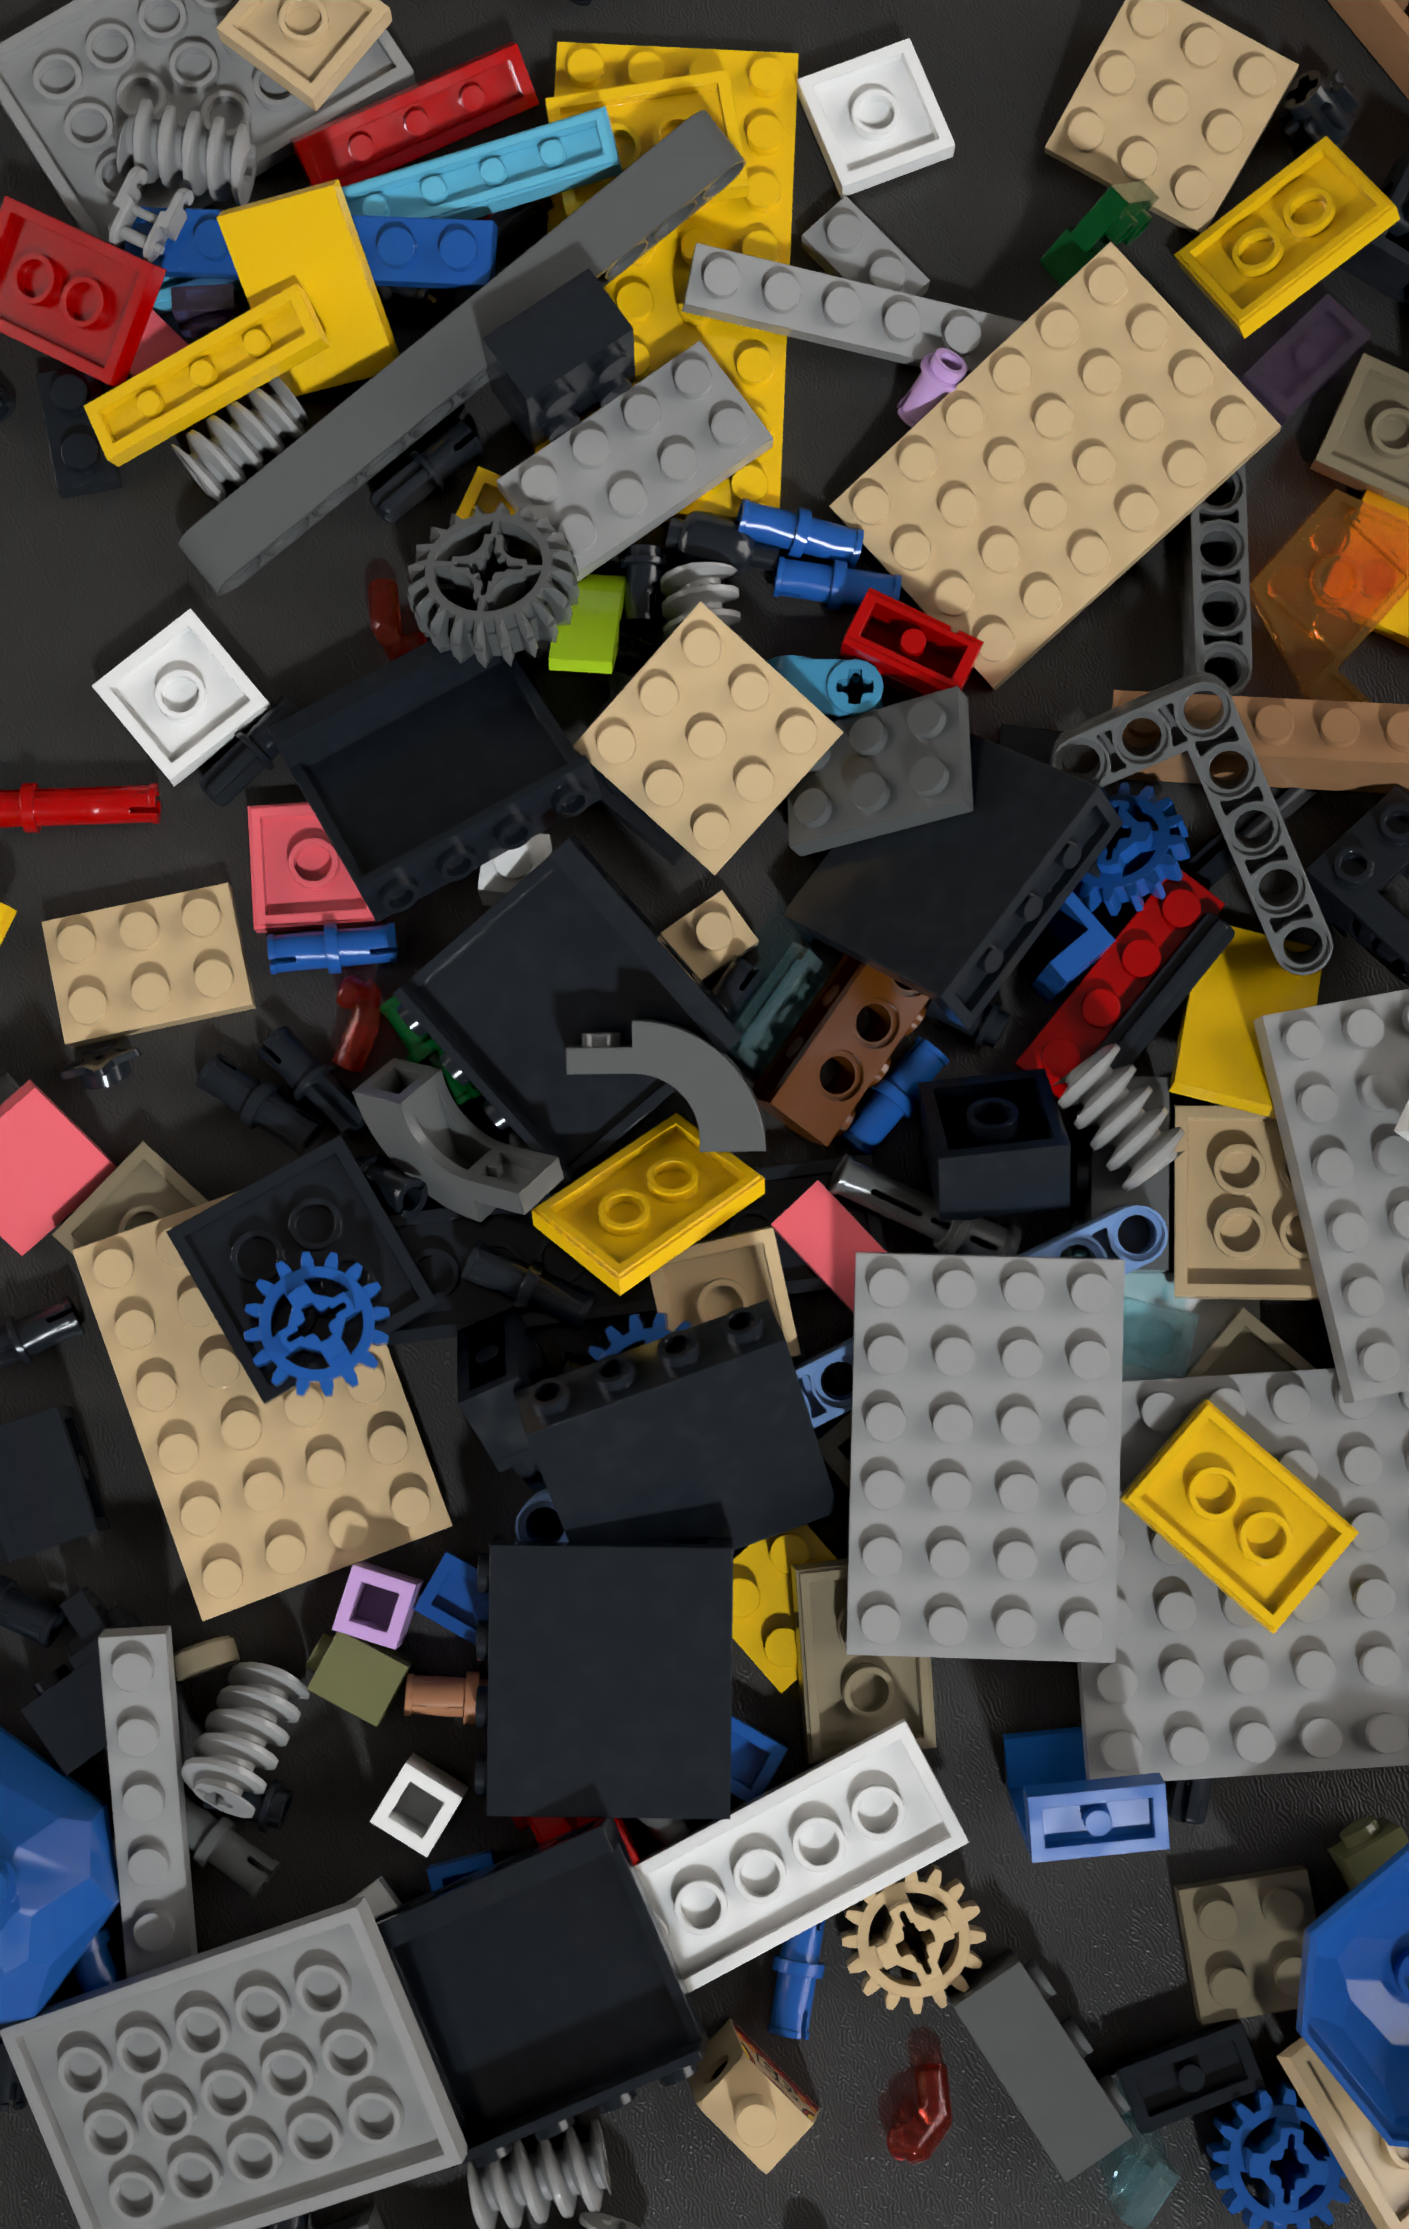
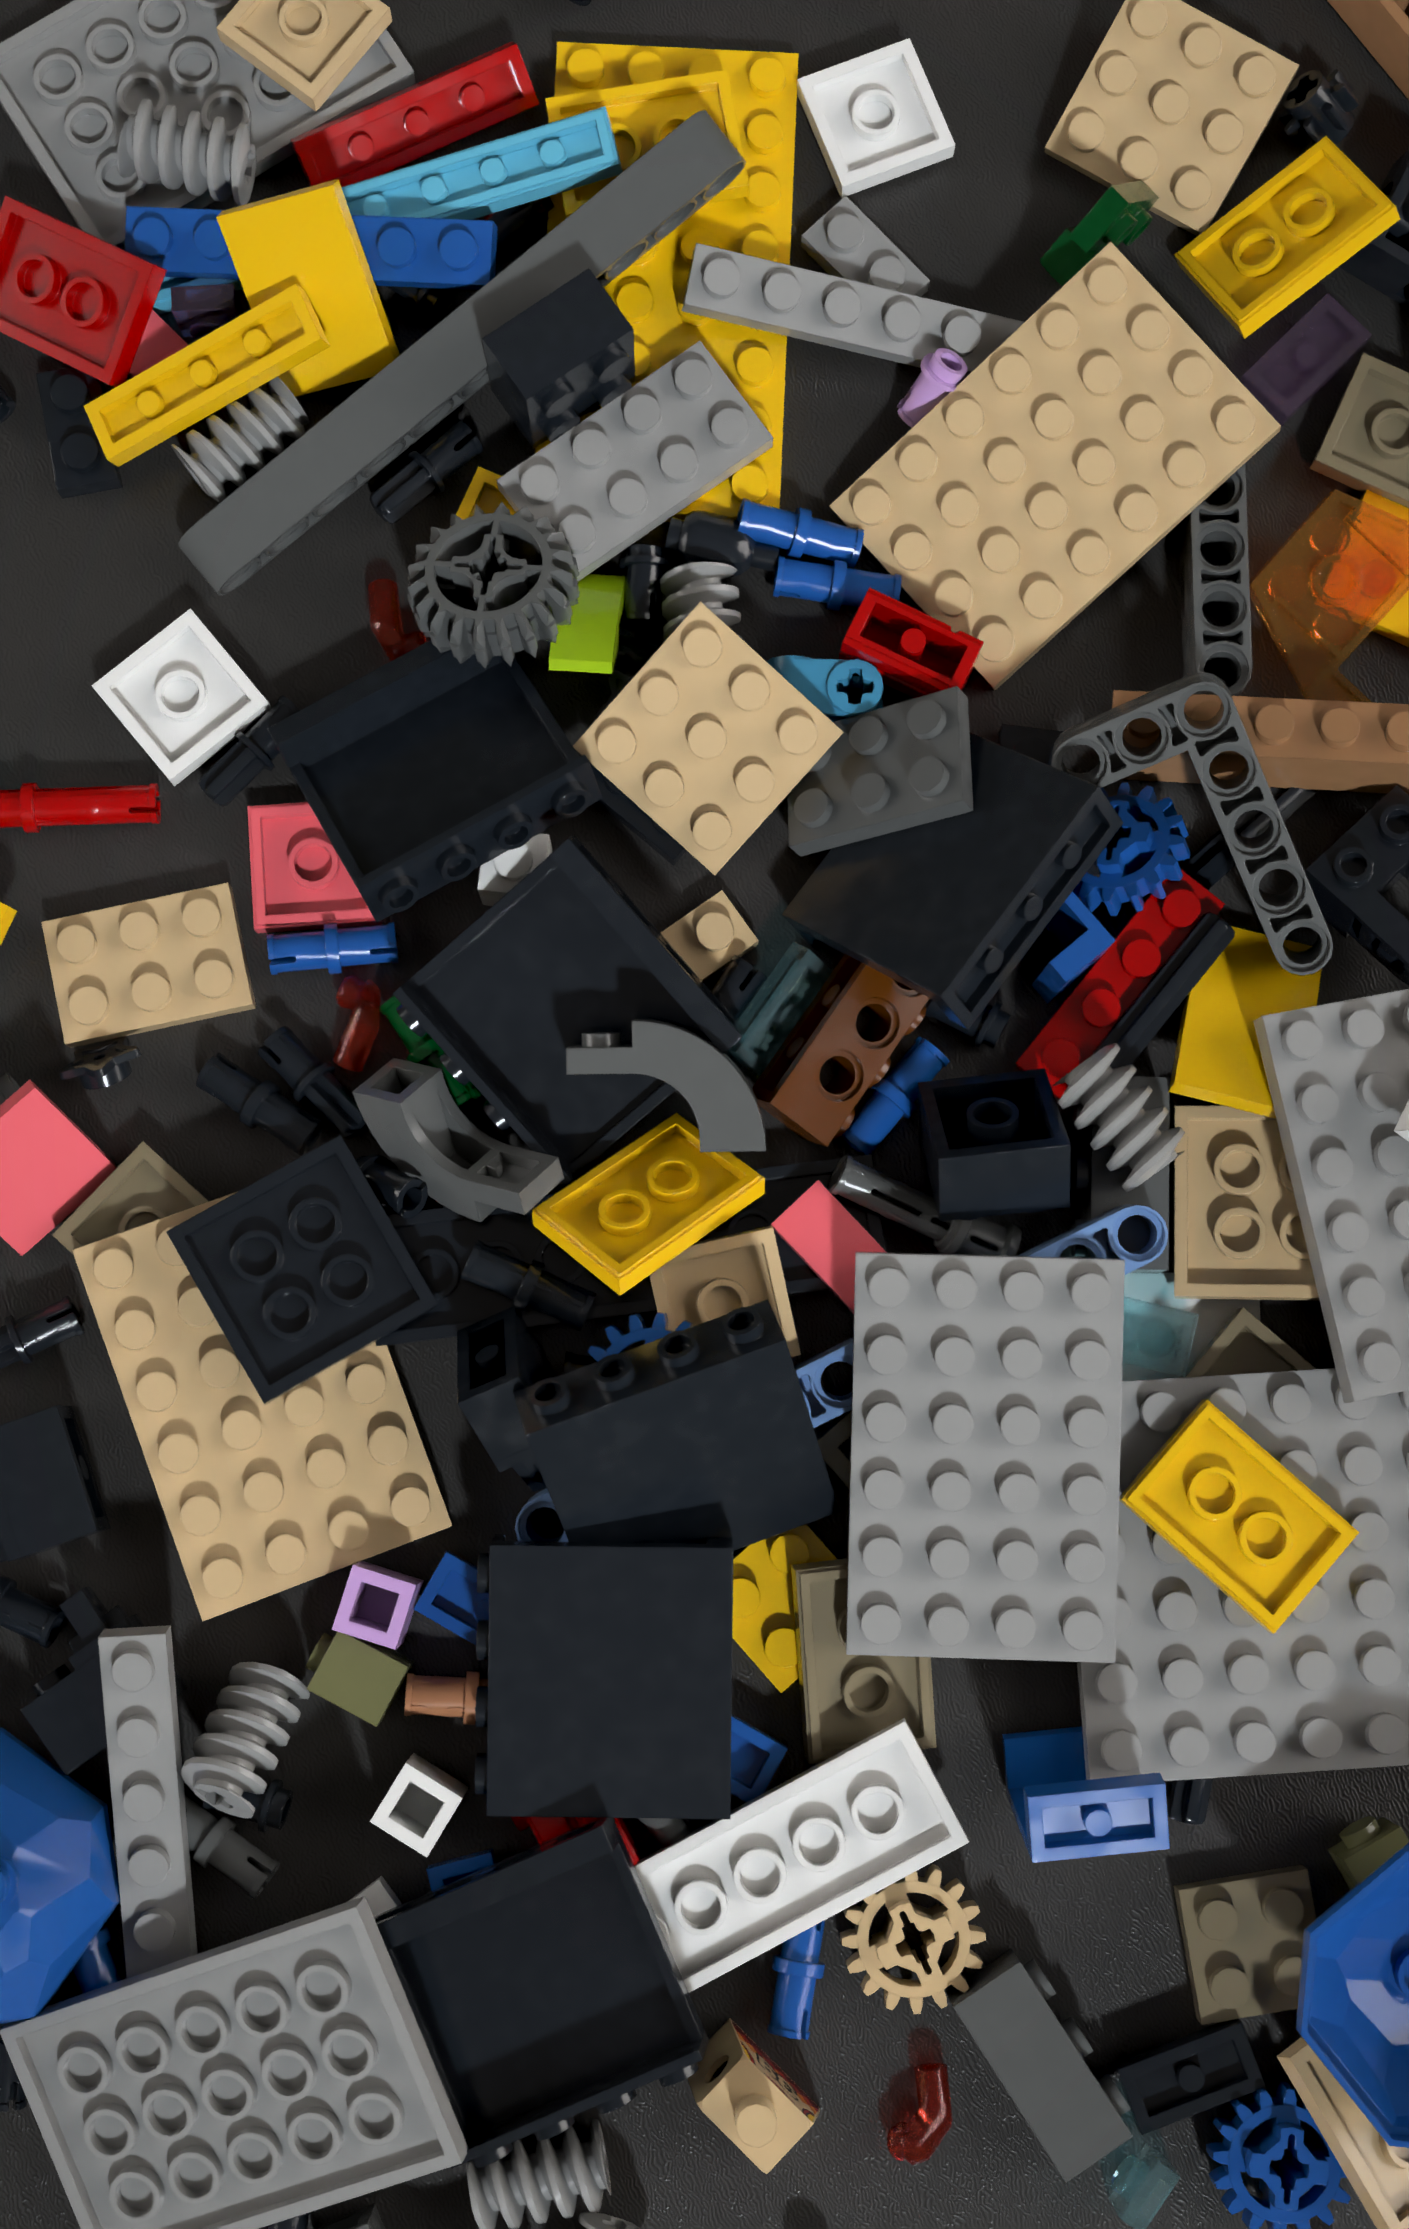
(166, 224): light grey piece -> none
(205, 1658): dark tan tile -> none
(301, 1299): blue gear -> none

